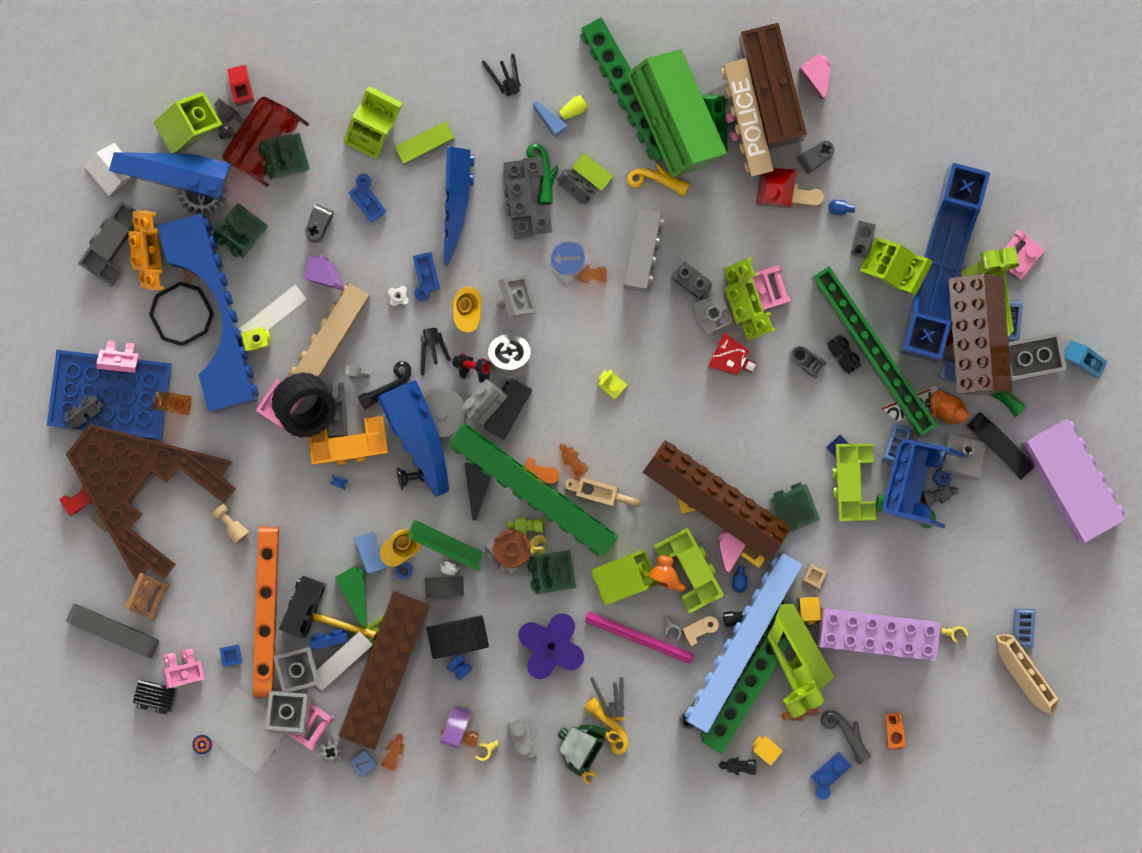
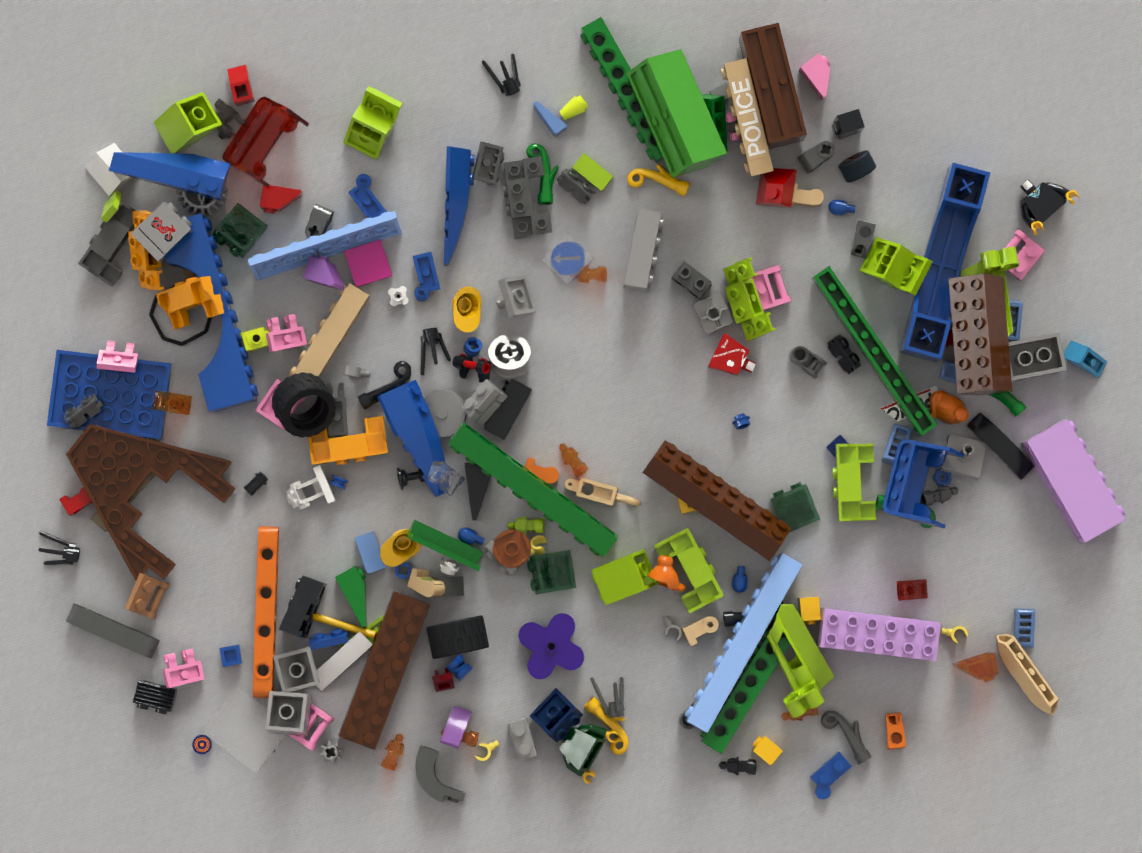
(71, 553): none -> black plant
(111, 206): none -> lime tile
(162, 230): none -> light grey panel
(188, 296): none -> light orange bracket
(235, 529): tan piece -> none
(256, 483): none -> black pin
(275, 311): white sticker -> none
(278, 198): none -> red slope
(283, 156): clear green plate -> none
(287, 338): none -> bright pink plate
(296, 496): none -> white tile
(326, 245): none -> light blue plate
(363, 763): medium blue tile -> none
(368, 263): none -> dark pink tile
(424, 142): lime tile -> none
(424, 584): none -> tan leg
(427, 778): none -> dark grey arch
(443, 681): none -> dark red tile
(445, 477): none -> clear slope
(467, 347): none -> blue bush
(469, 536): none -> blue cylinder
(488, 163): none -> dark grey bracket
(556, 715): none -> dark blue plate
(611, 384): neon yellow bracket -> none
(639, 637): dark pink axle -> none
(730, 549): bright pink slope -> none
(741, 421): none -> blue plate
(752, 556): yellow panel -> none
(814, 576): tan tile -> none
(848, 124): none -> black brick
(857, 166): none -> black wheel
(912, 589): none -> clear red slope
(979, 666): none -> clear orange slope
(1043, 202): none -> black torso

